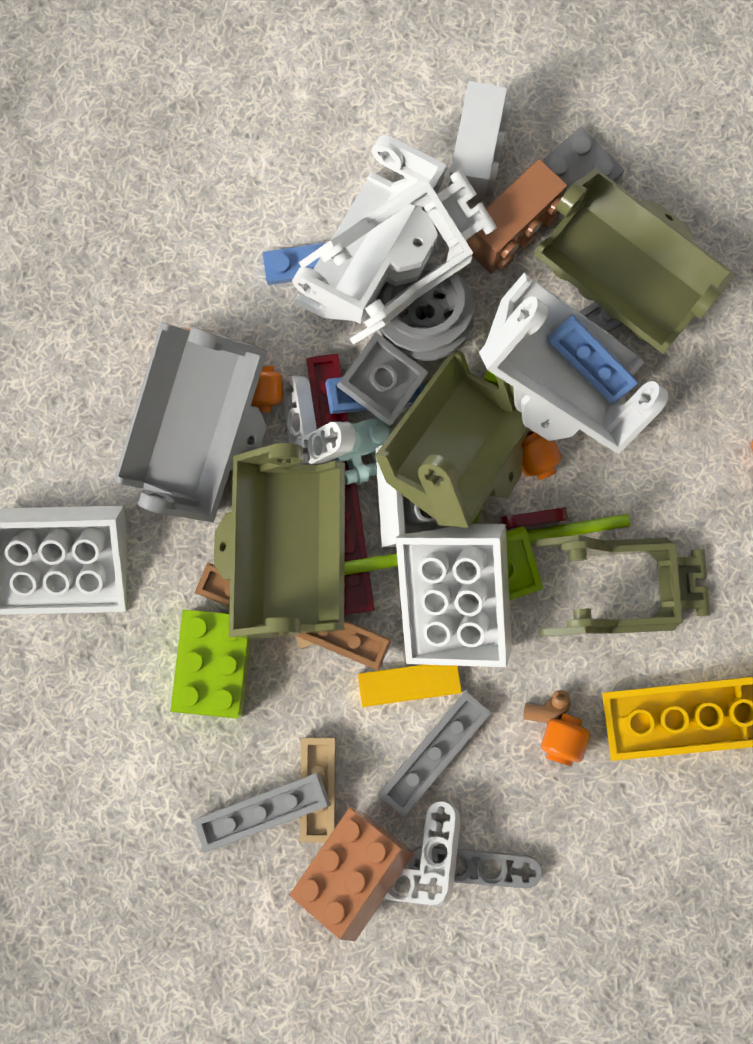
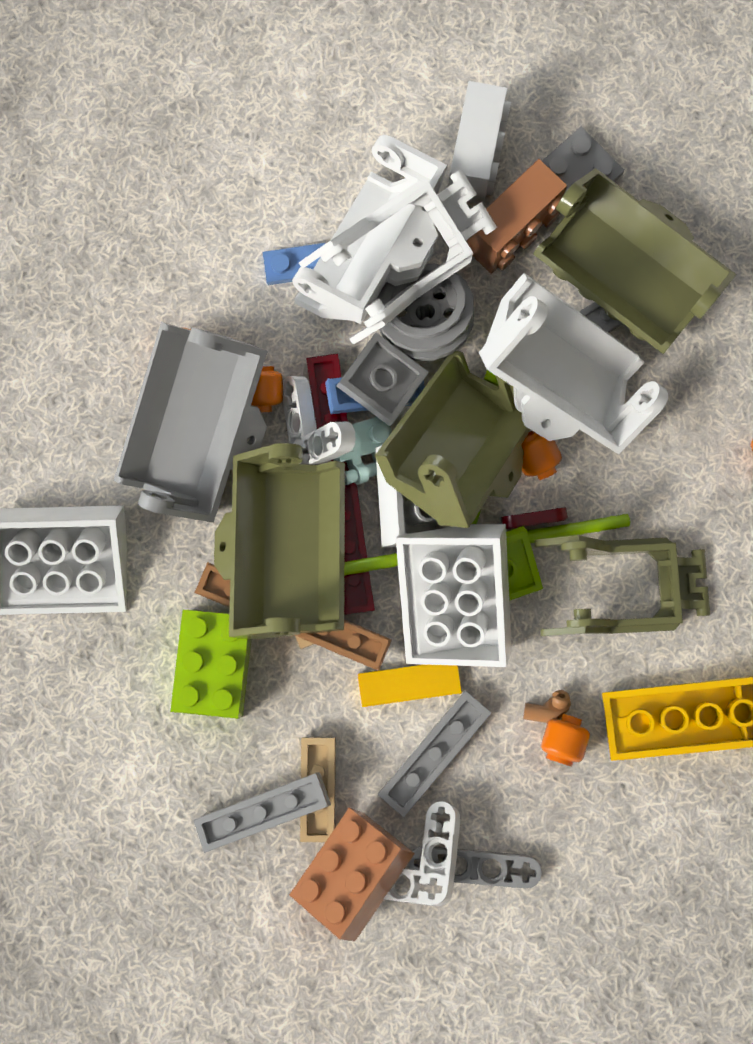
(592, 359): medium blue plate -> none

